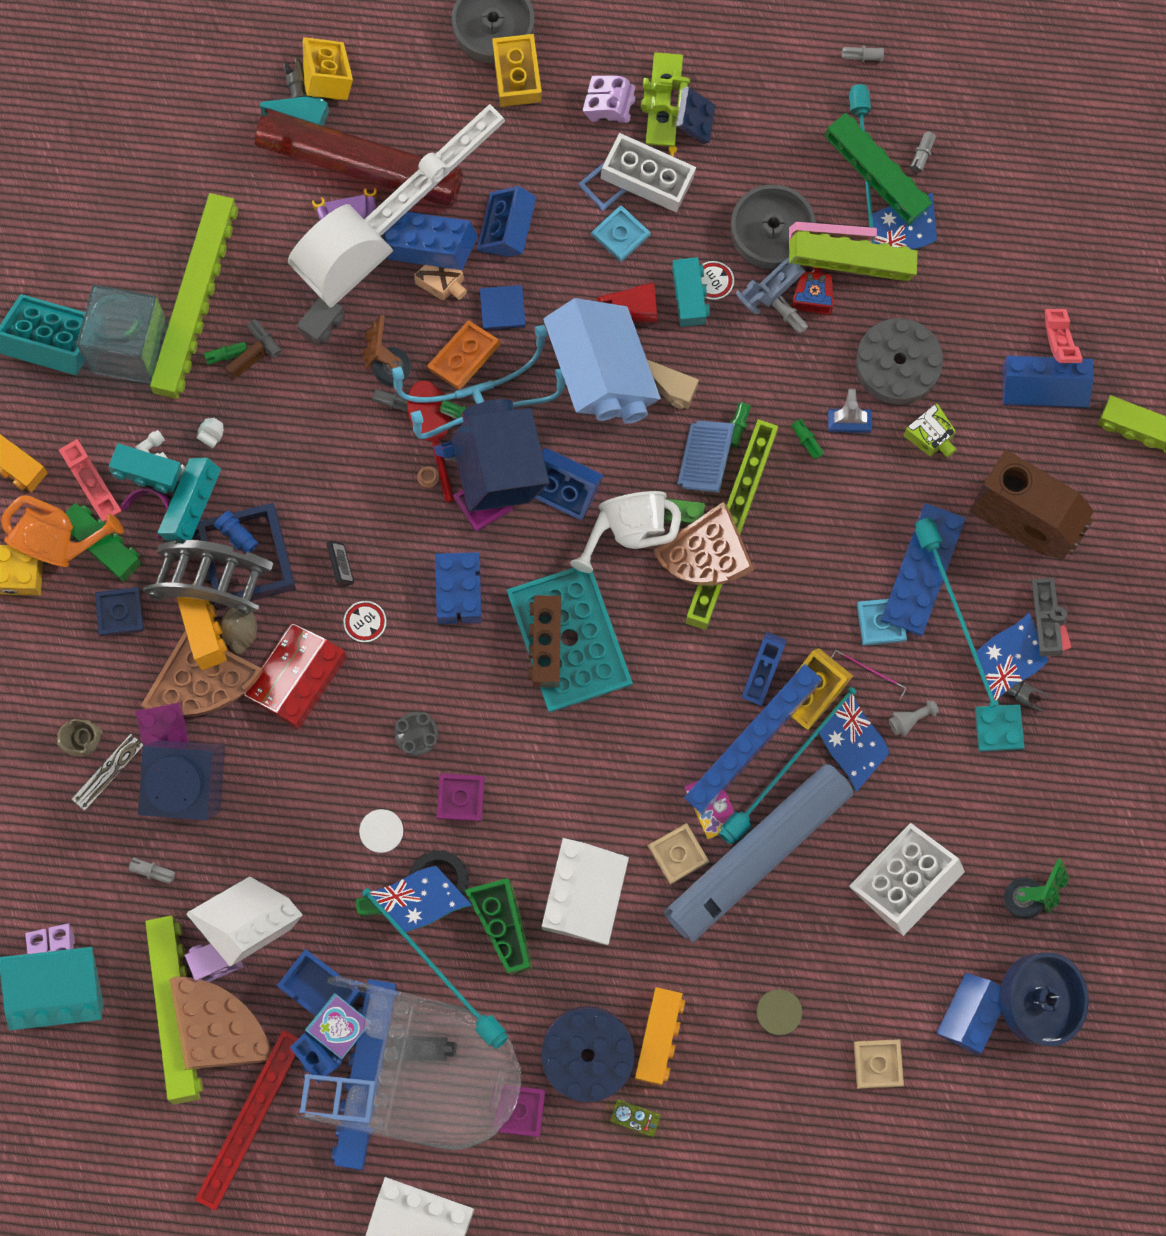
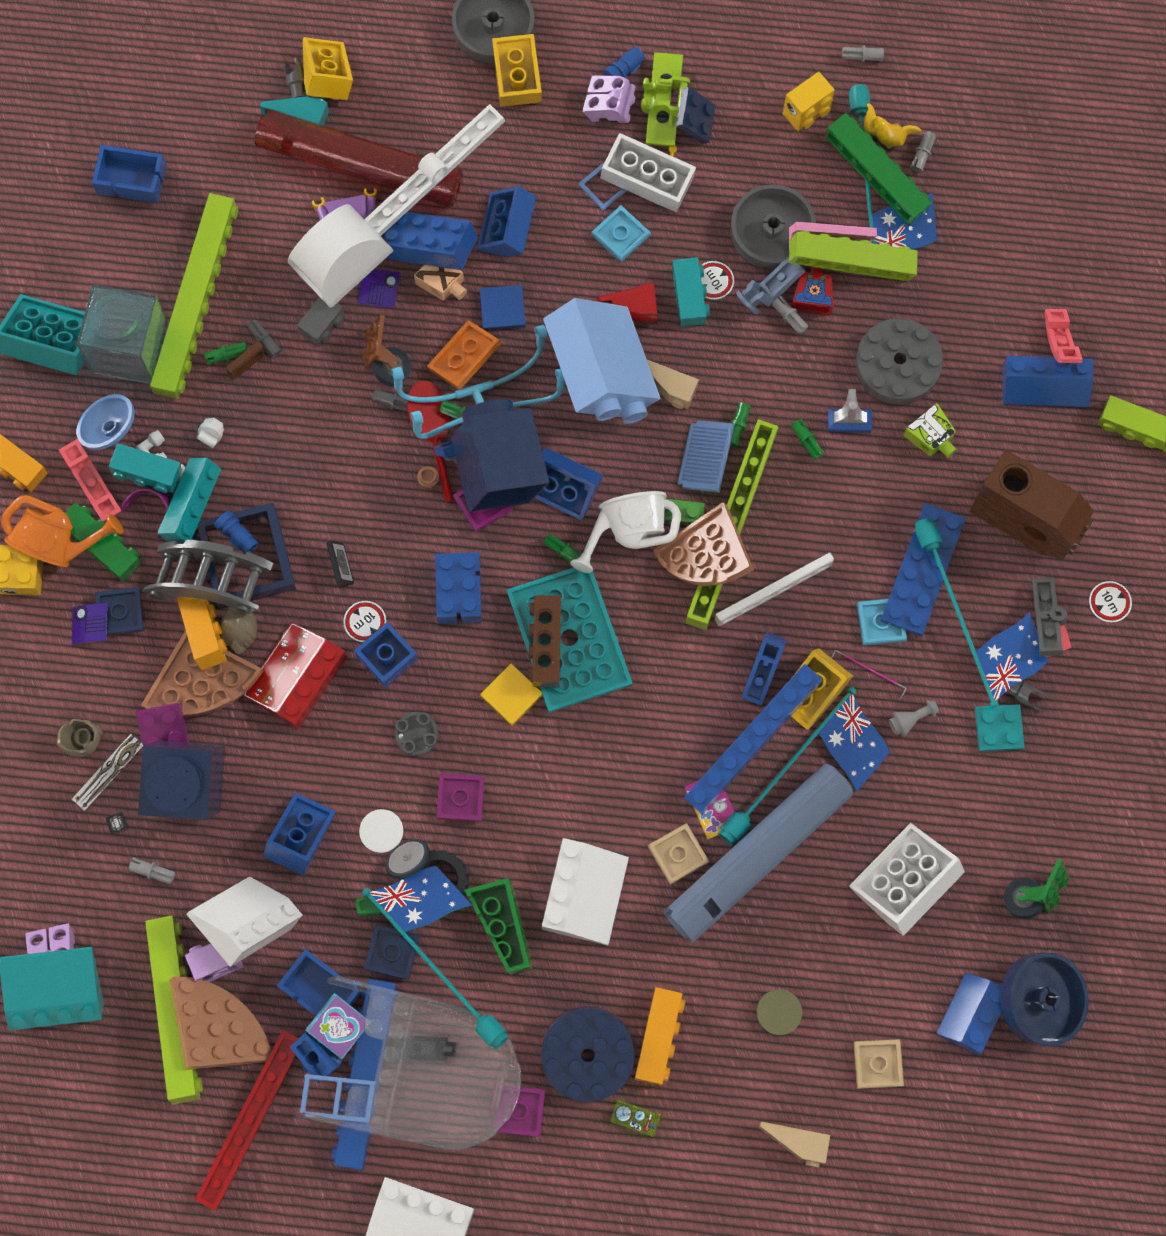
(89, 623): none -> dark purple sticker
(105, 422): none -> medium blue dish
(116, 823): none -> black sticker
(129, 173): none -> blue piece
(298, 834): none -> blue slope
(379, 288): none -> dark purple sticker
(386, 655): none -> blue brick
(391, 953): none -> dark blue plate
(407, 858): none -> light grey wheel
(511, 694): none -> yellow tile
(561, 548): none -> green axle
(626, 64): none -> blue axle
(774, 589): none -> white tile
(803, 1144): none -> tan slope
(808, 102): none -> yellow brick
(888, 134): none -> yellow hair
(1110, 601): none -> sticker

